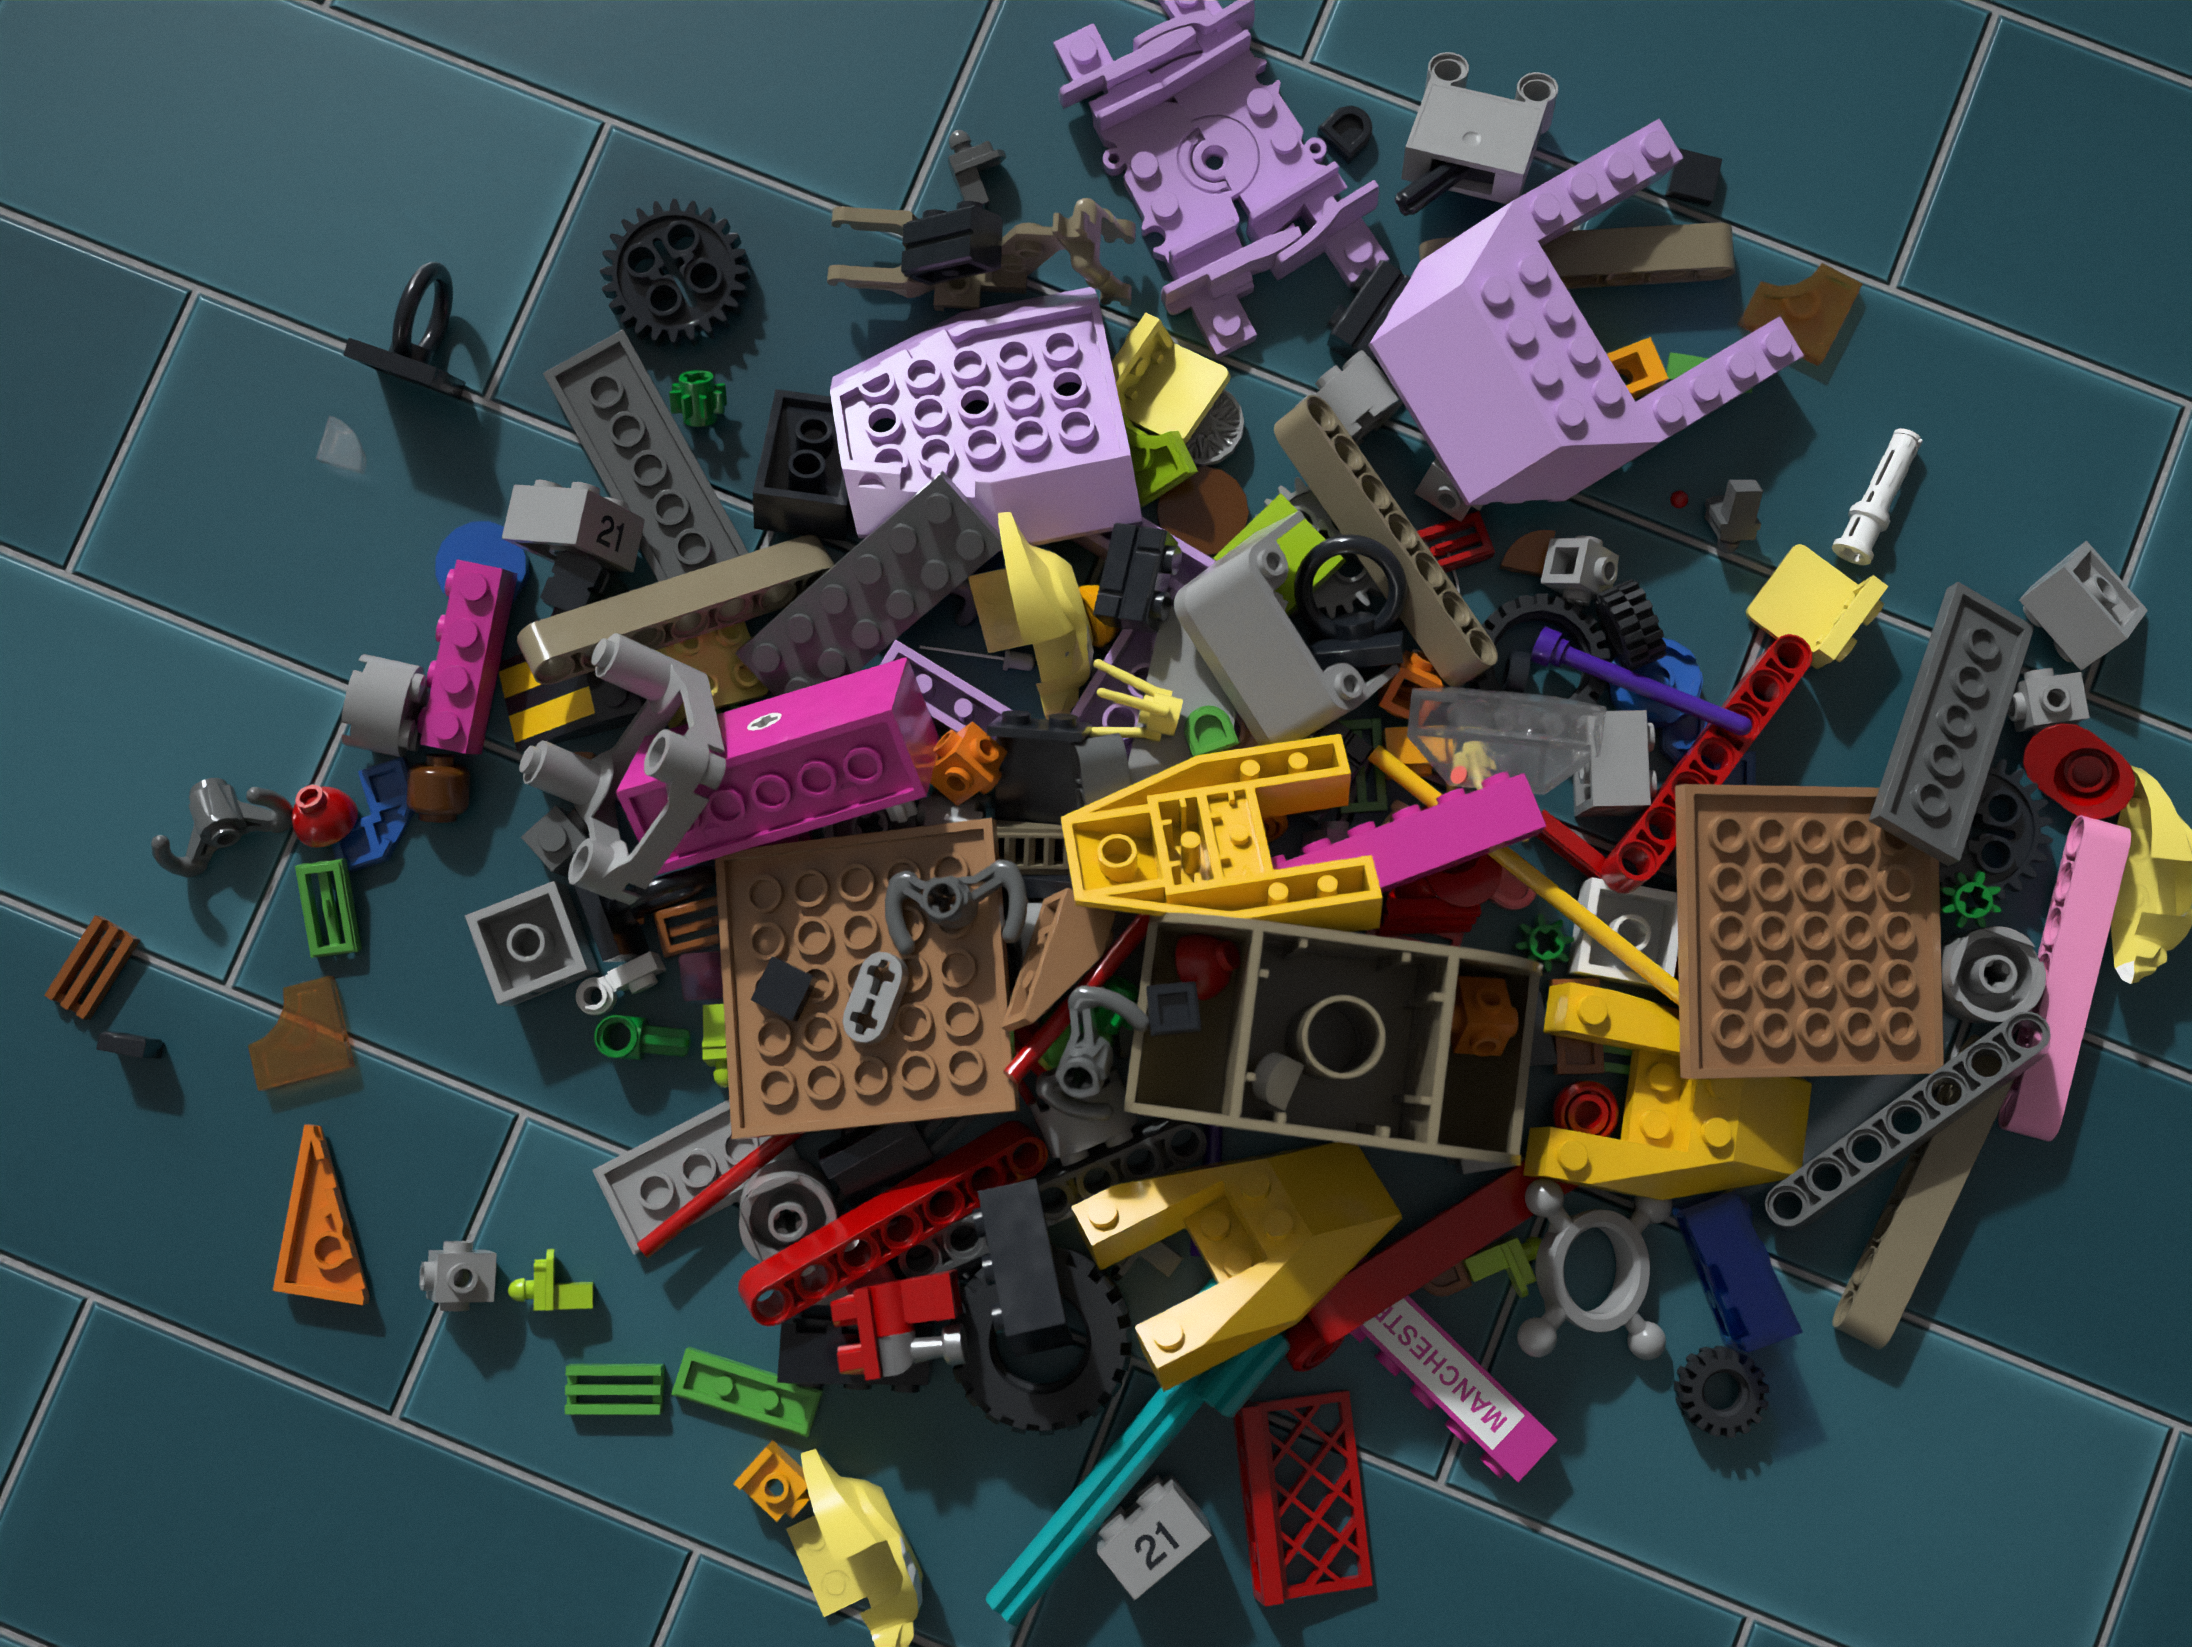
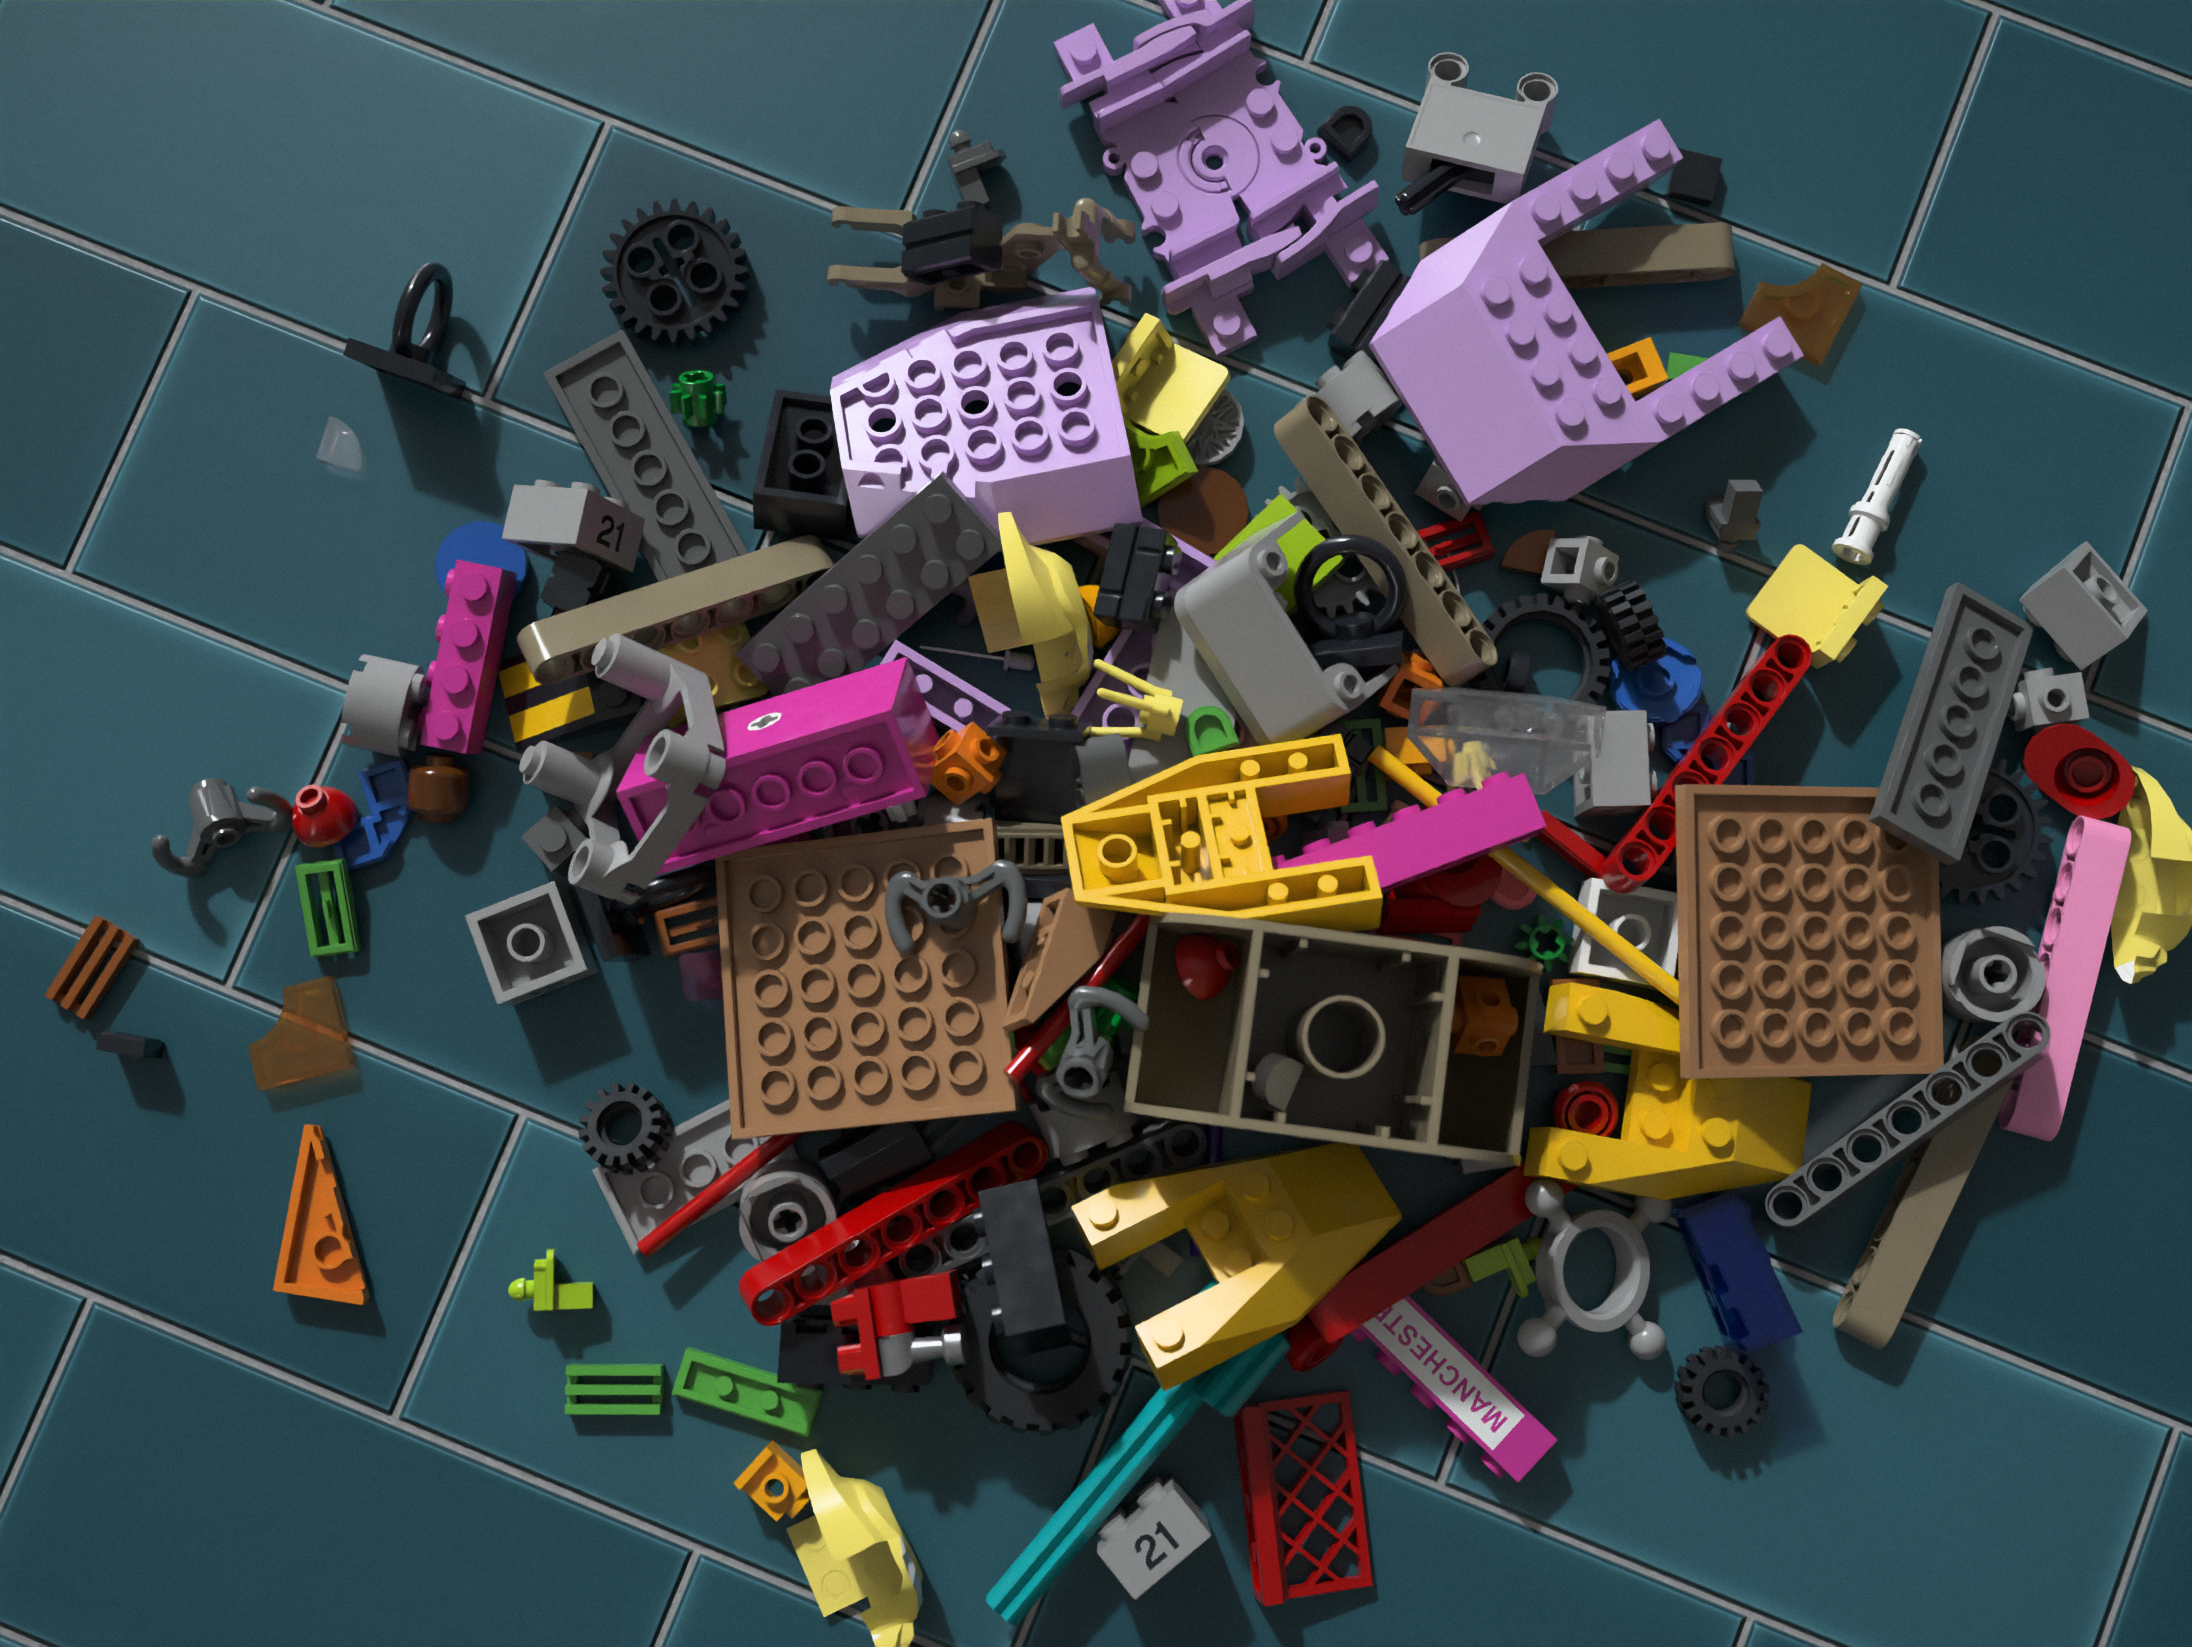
(474, 1281): light grey brick -> none
(607, 1111): none -> black tyre
(634, 975): white plate -> none
(643, 1040): green axle -> none
(715, 1042): lime piece -> none
(784, 989): black tile -> none
(865, 993): light grey beam -> none
(1173, 1009): black tile -> none
(1459, 775): coral piece -> none
(1554, 650): dark purple piece -> none
(1679, 499): red piece -> none
(1981, 892): green gear -> none

